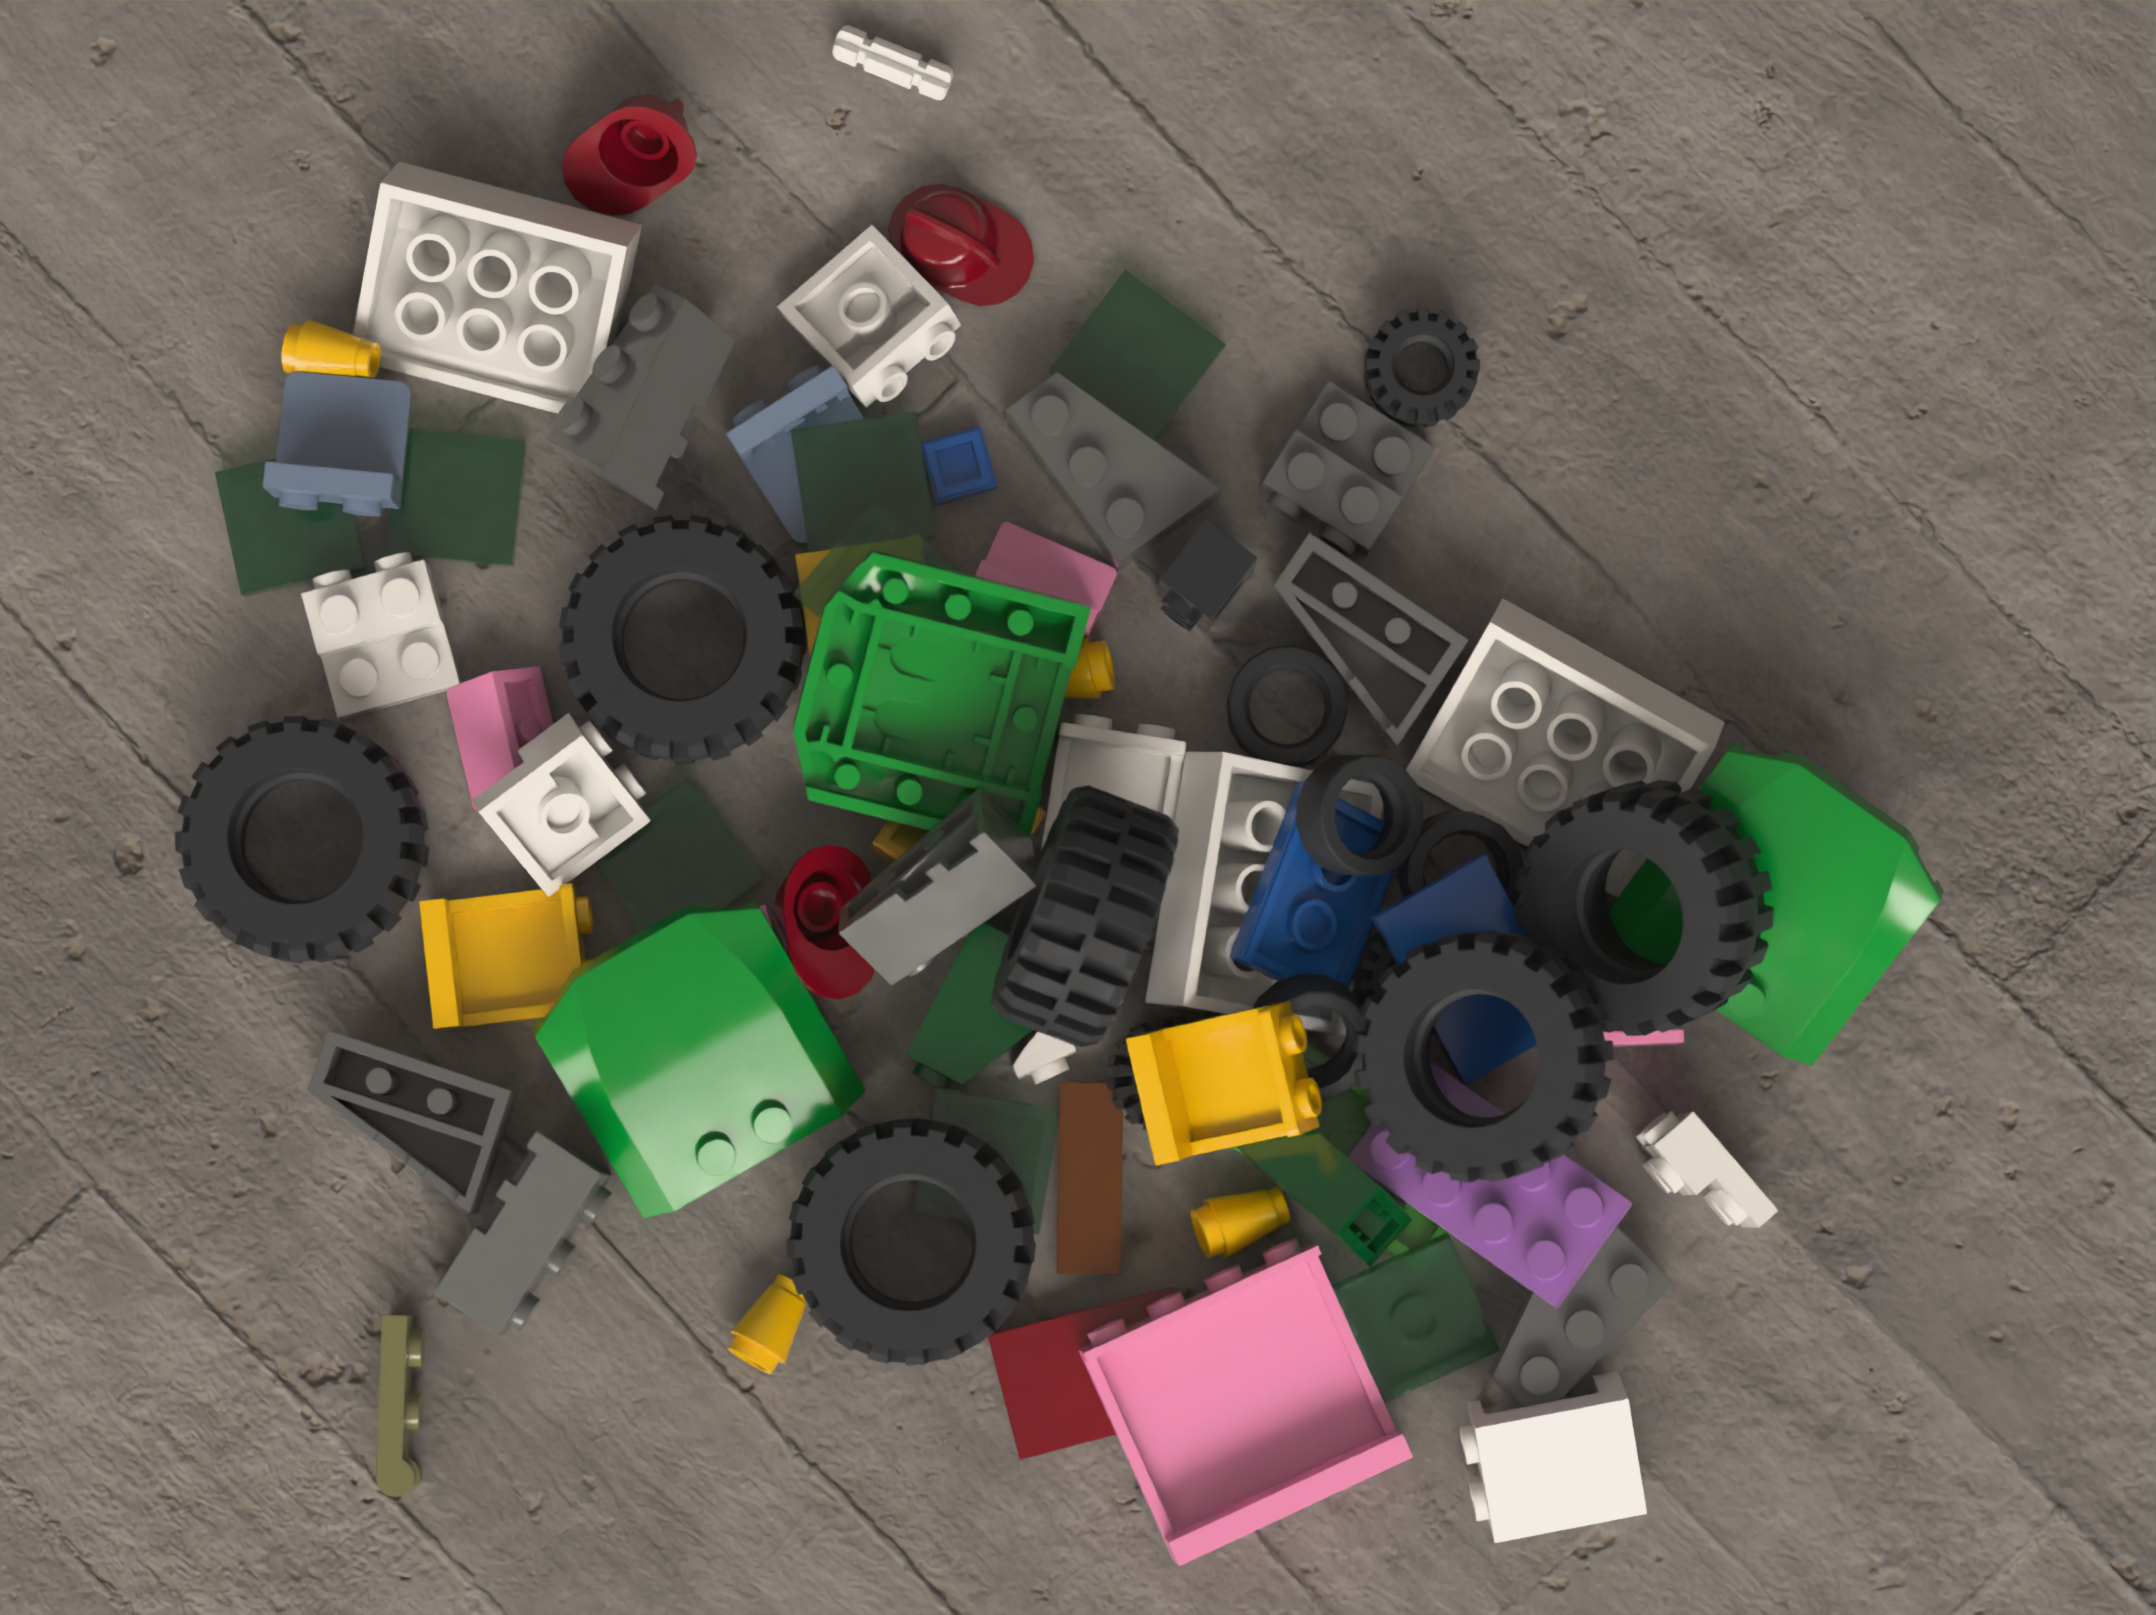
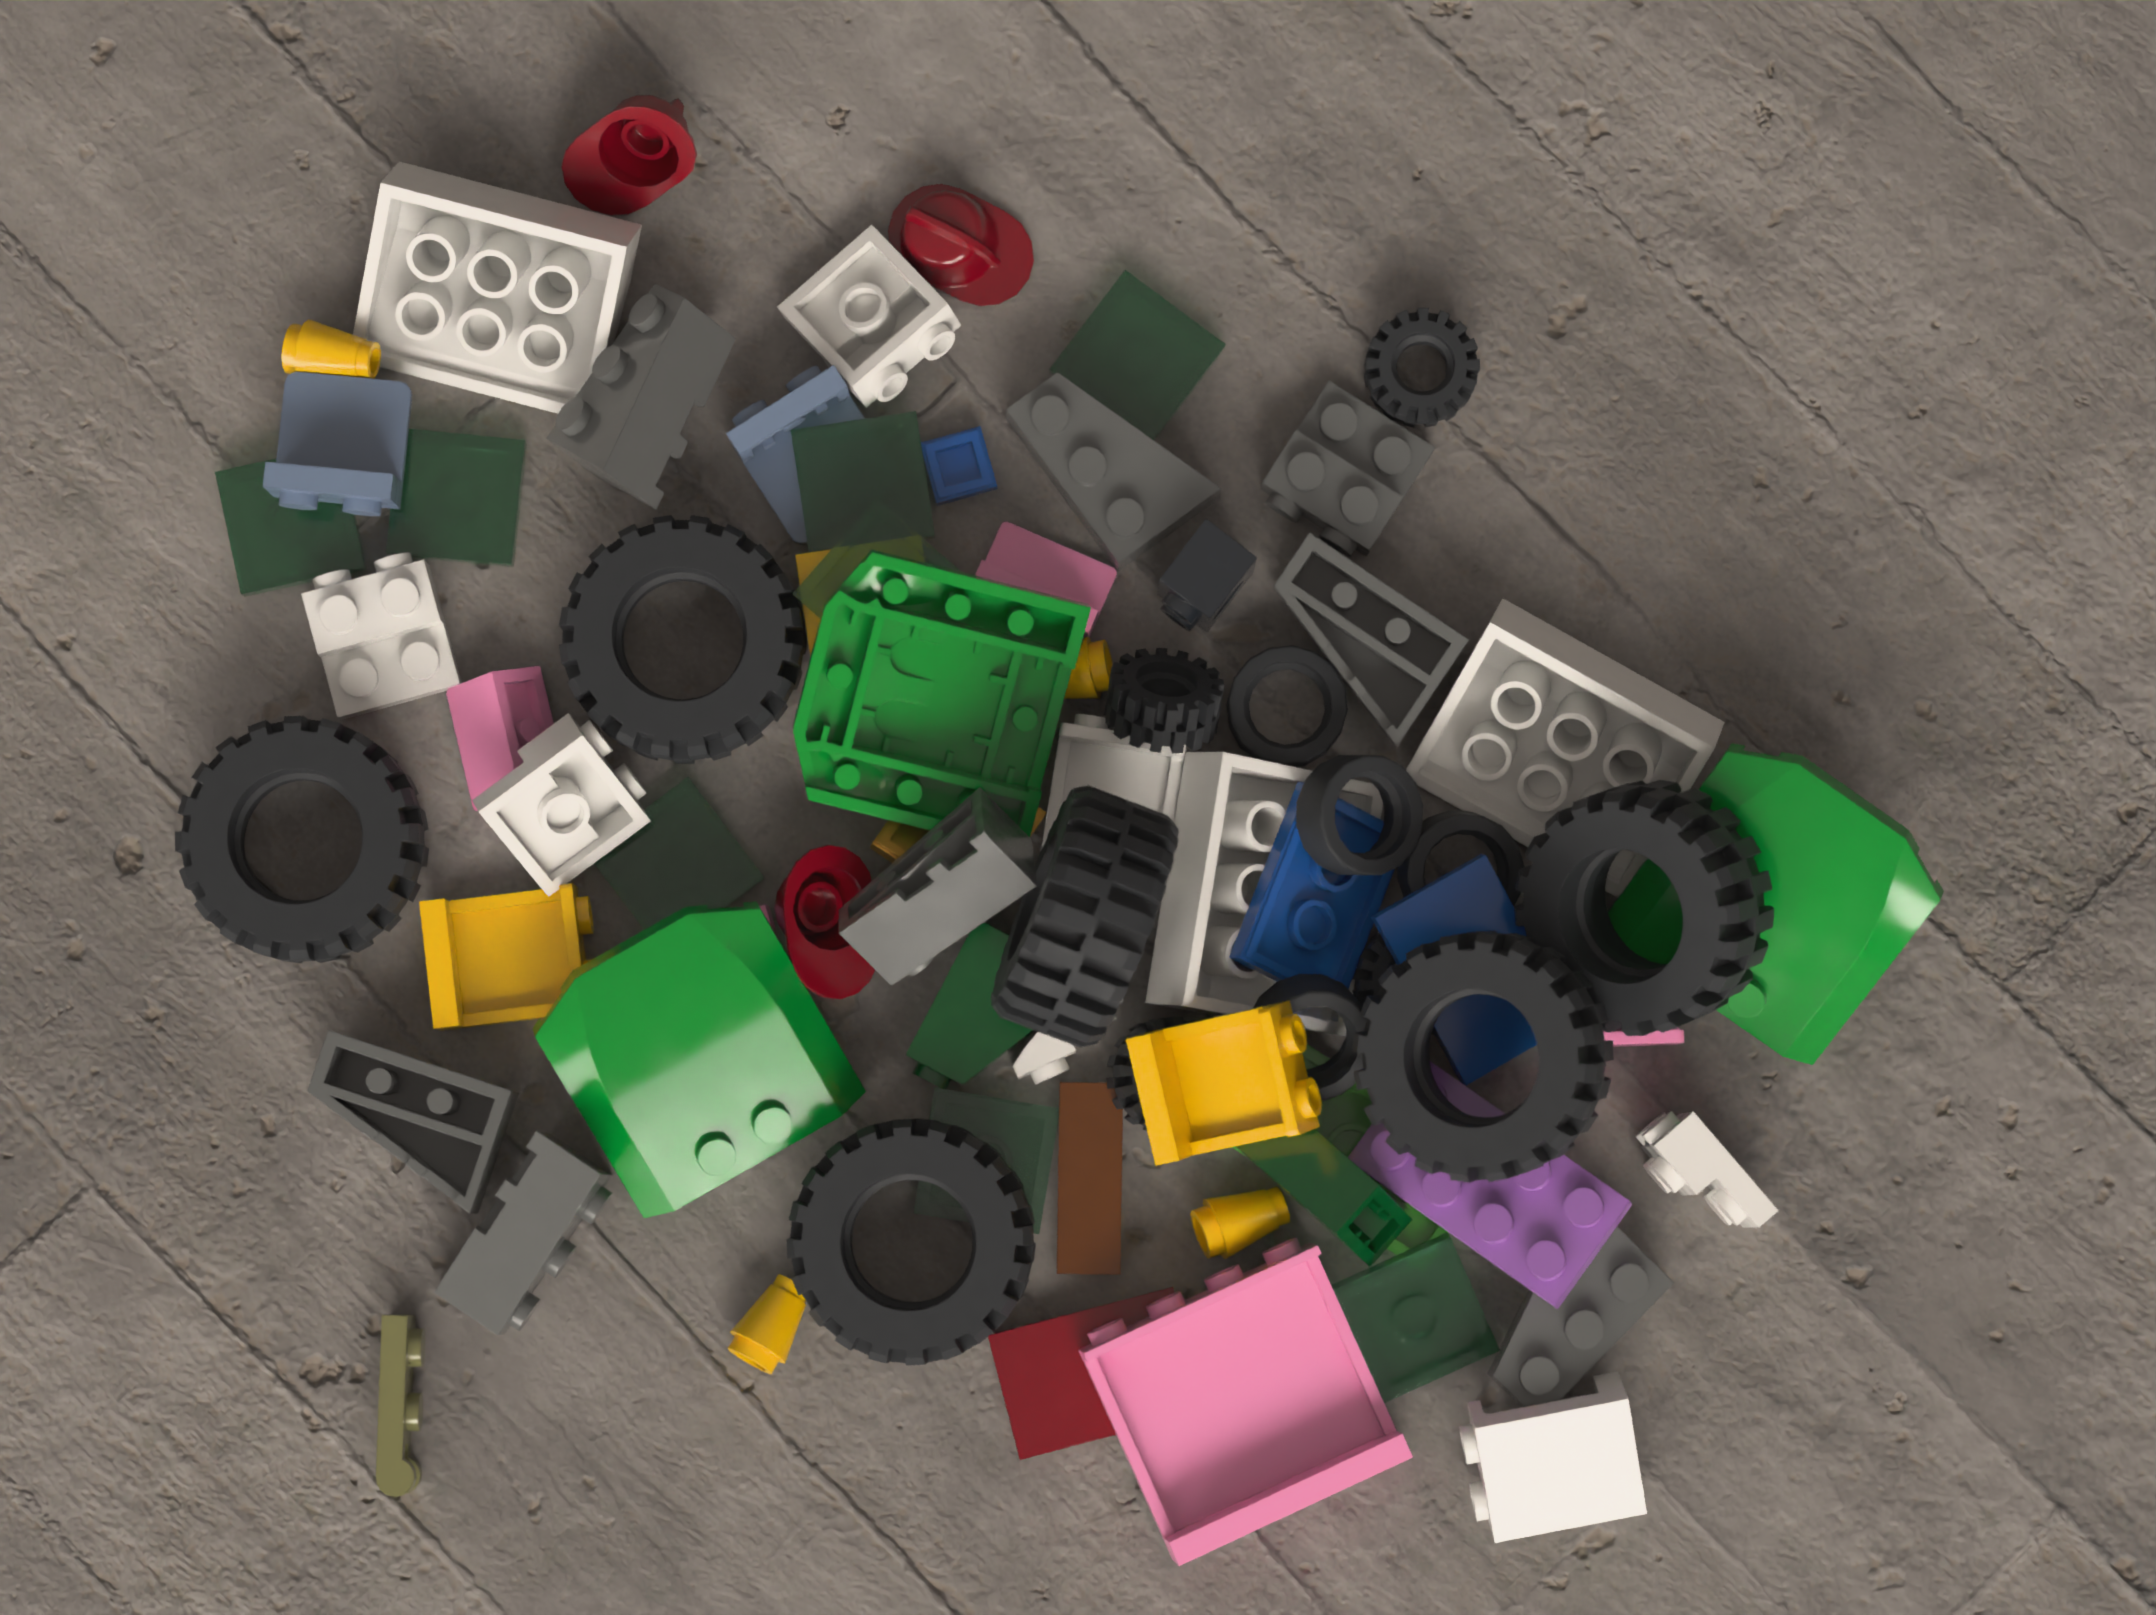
(892, 62): white axle -> none
(1164, 700): none -> black tyre

